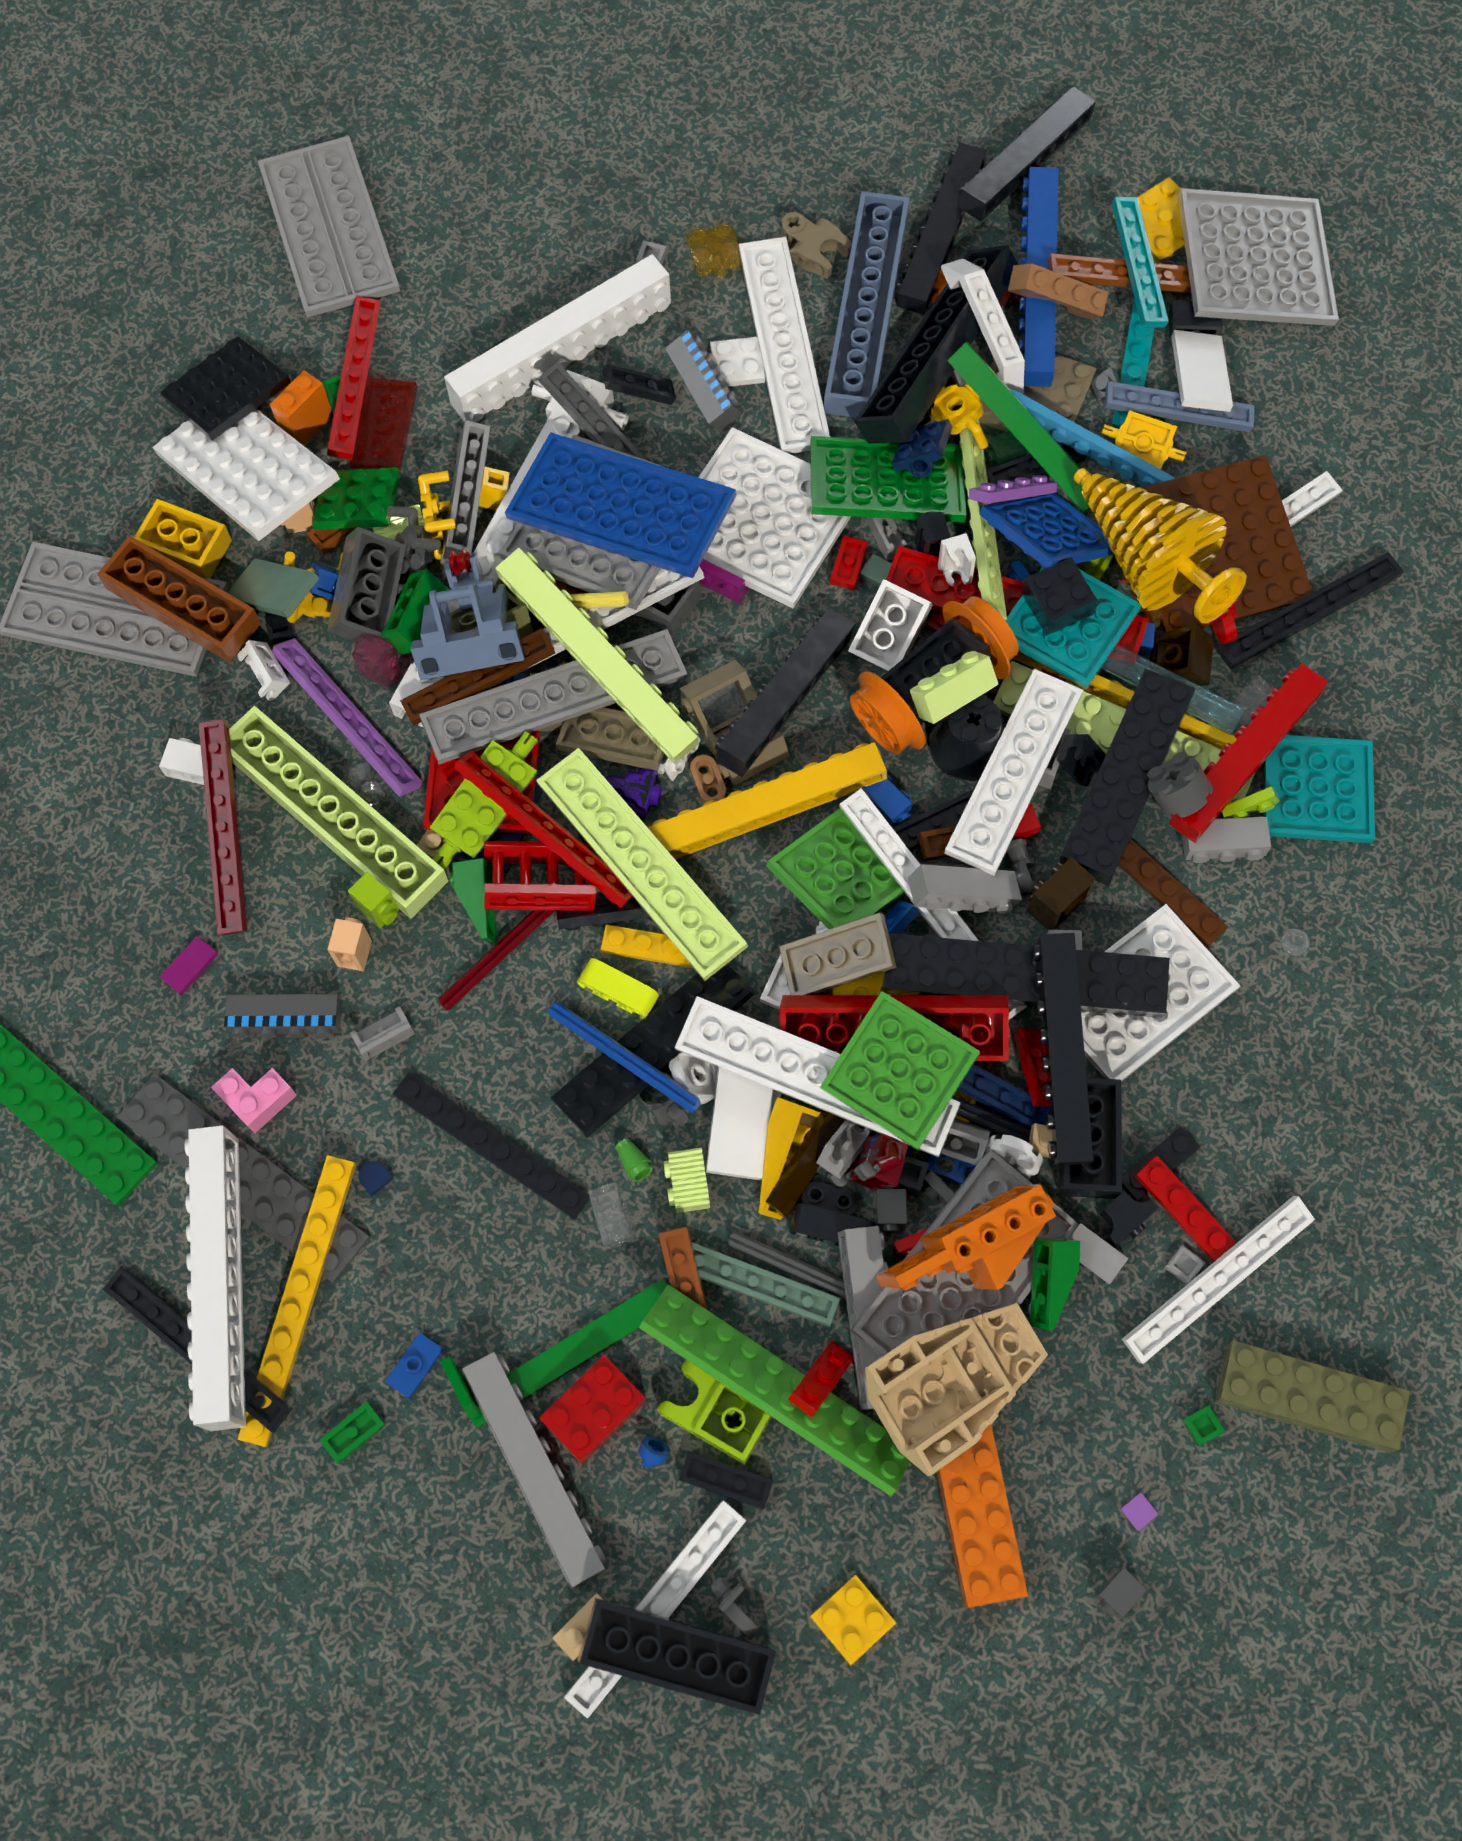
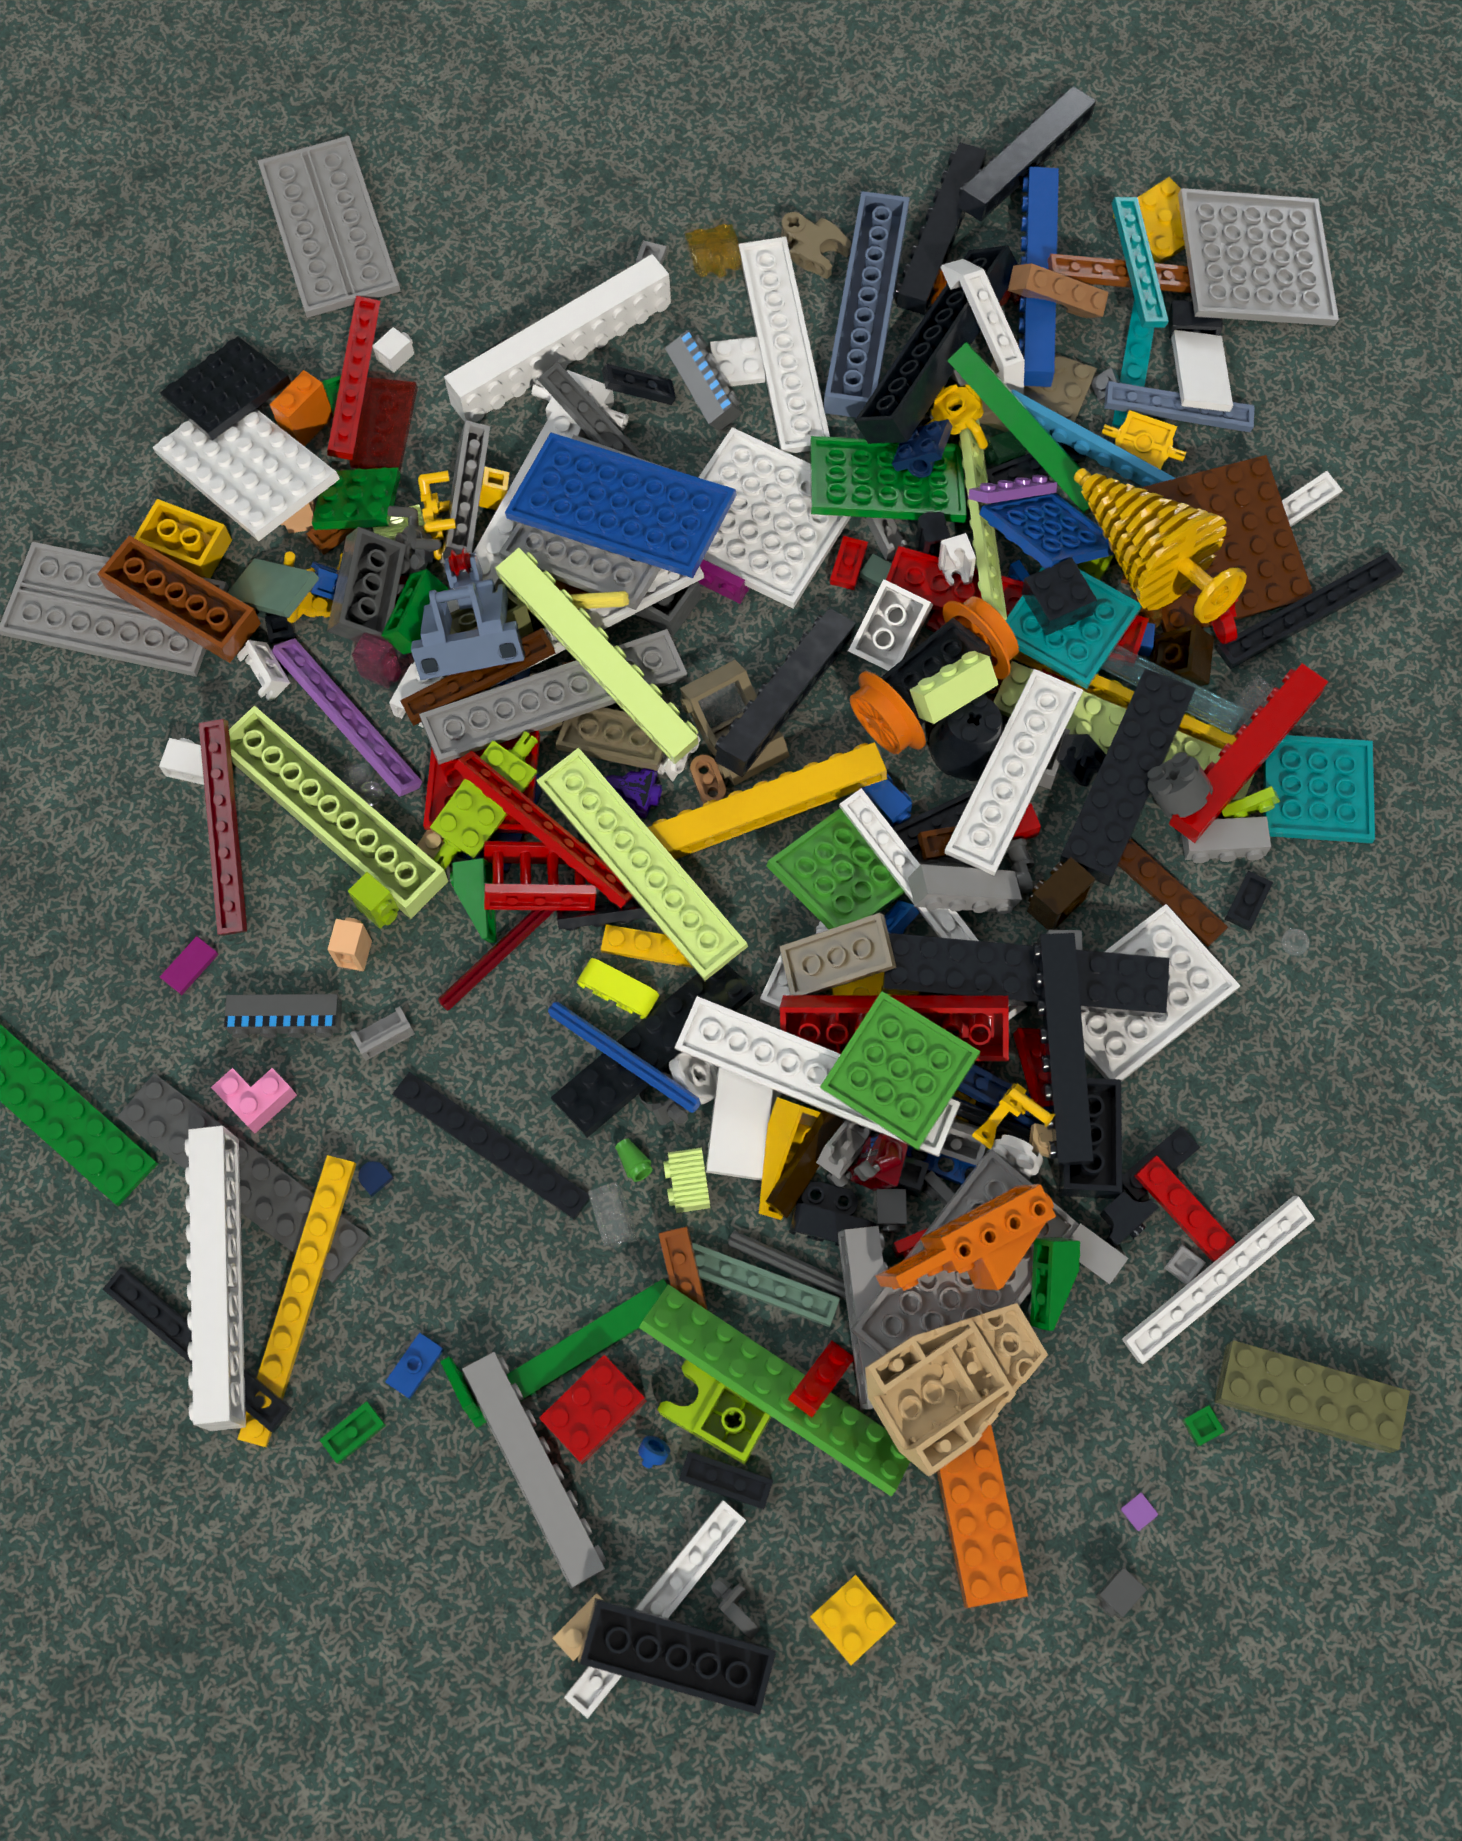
(393, 349): none -> white brick
(1016, 1103): none -> yellow piece
(1248, 900): none -> black plate

